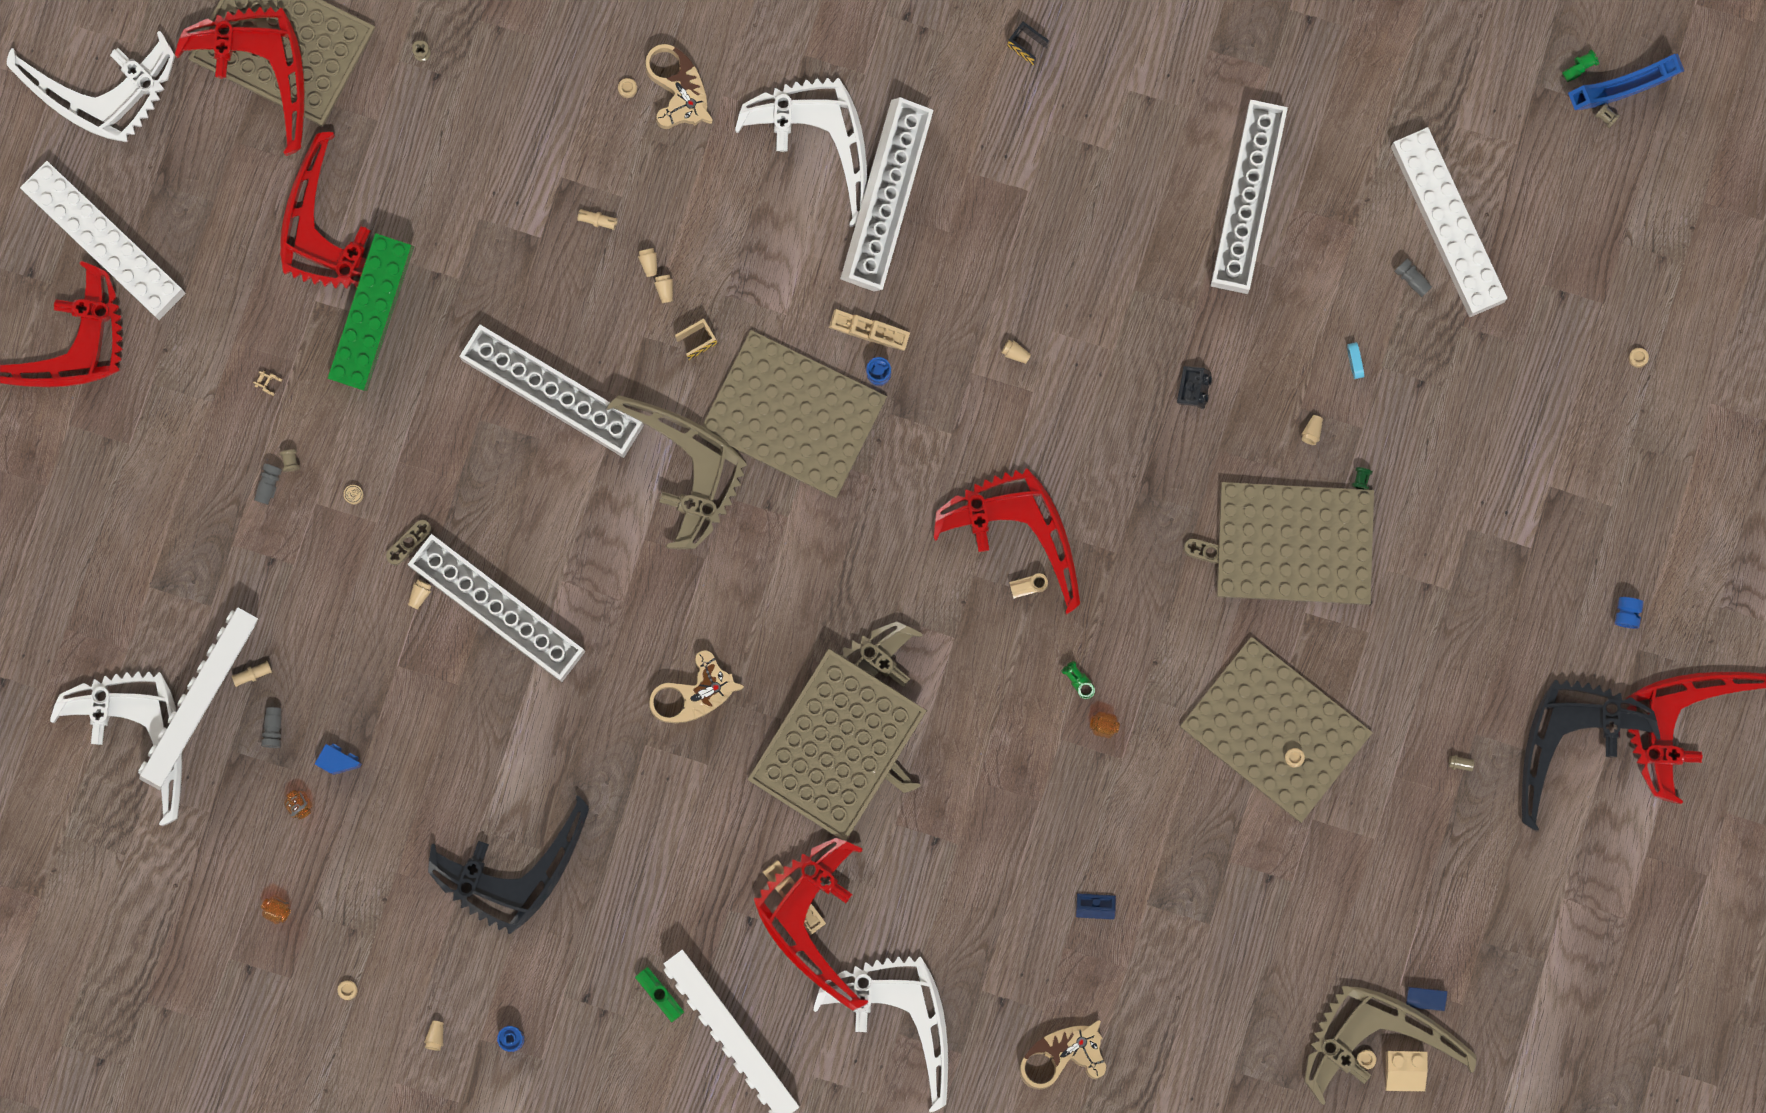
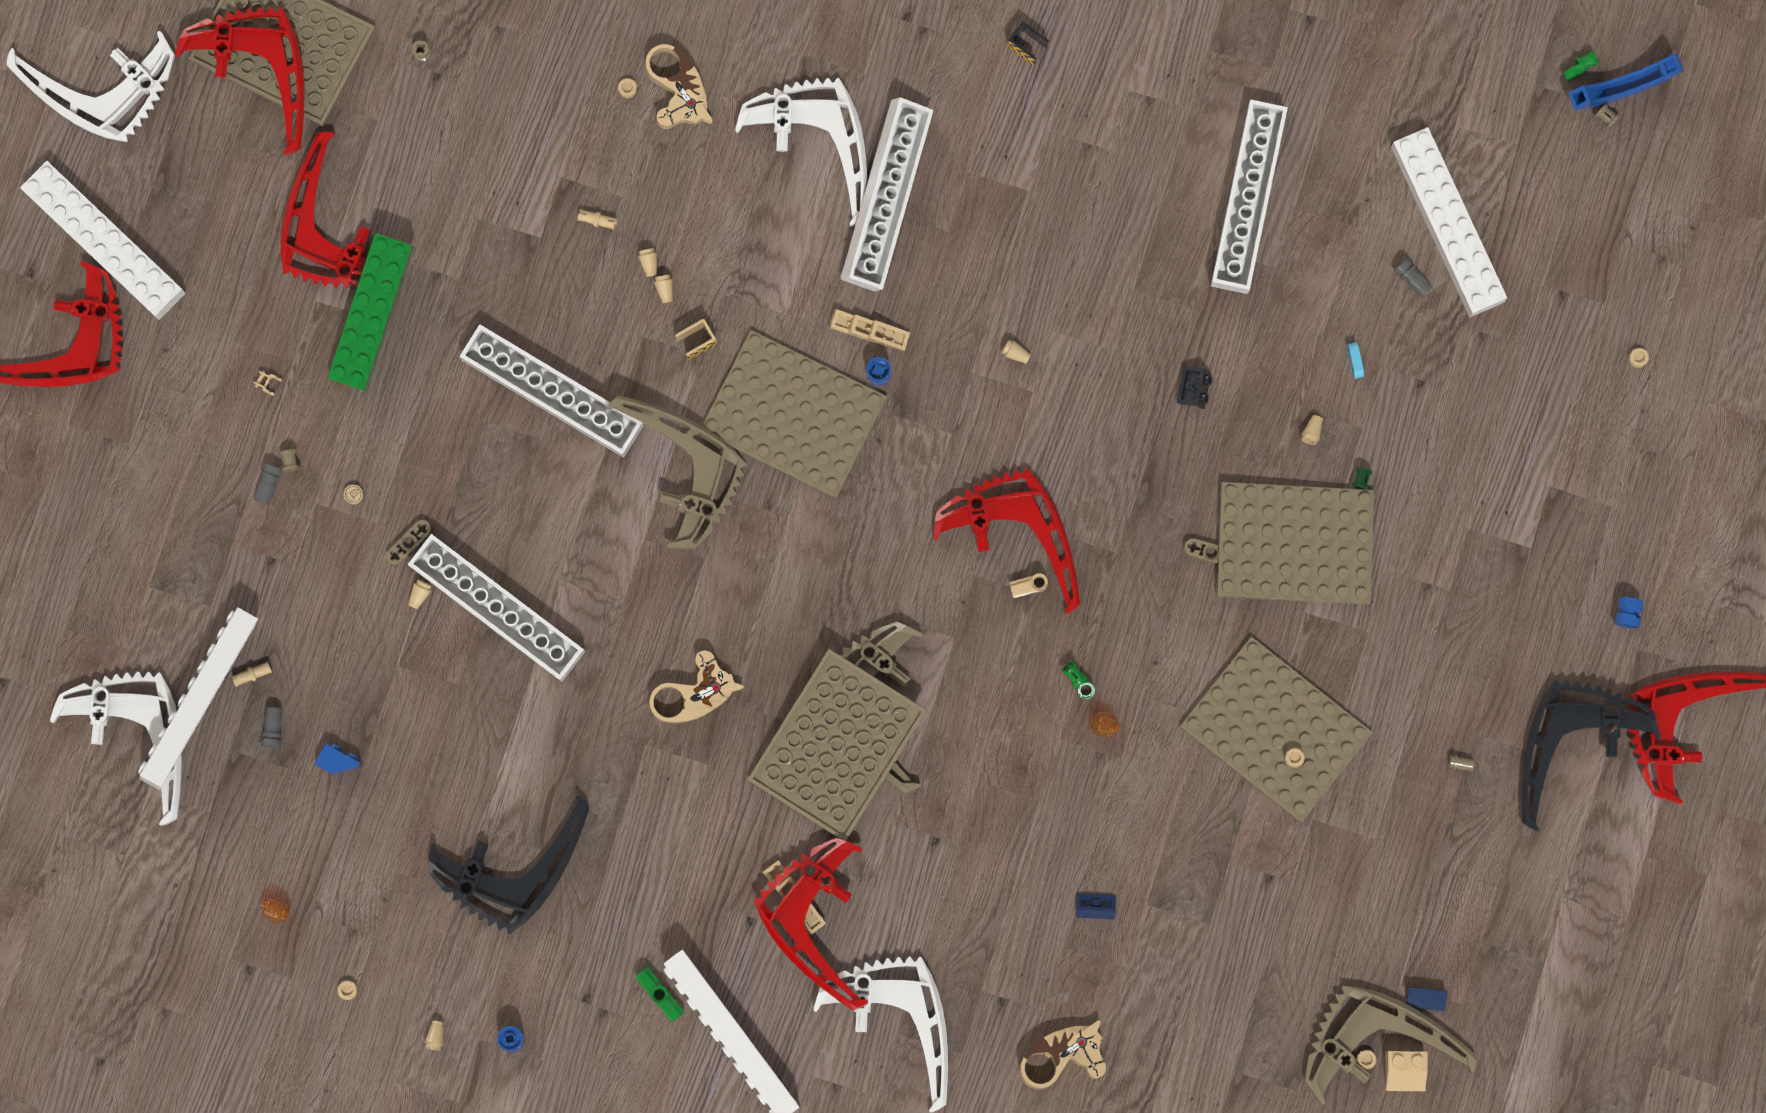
(298, 804): clear orange head -> none

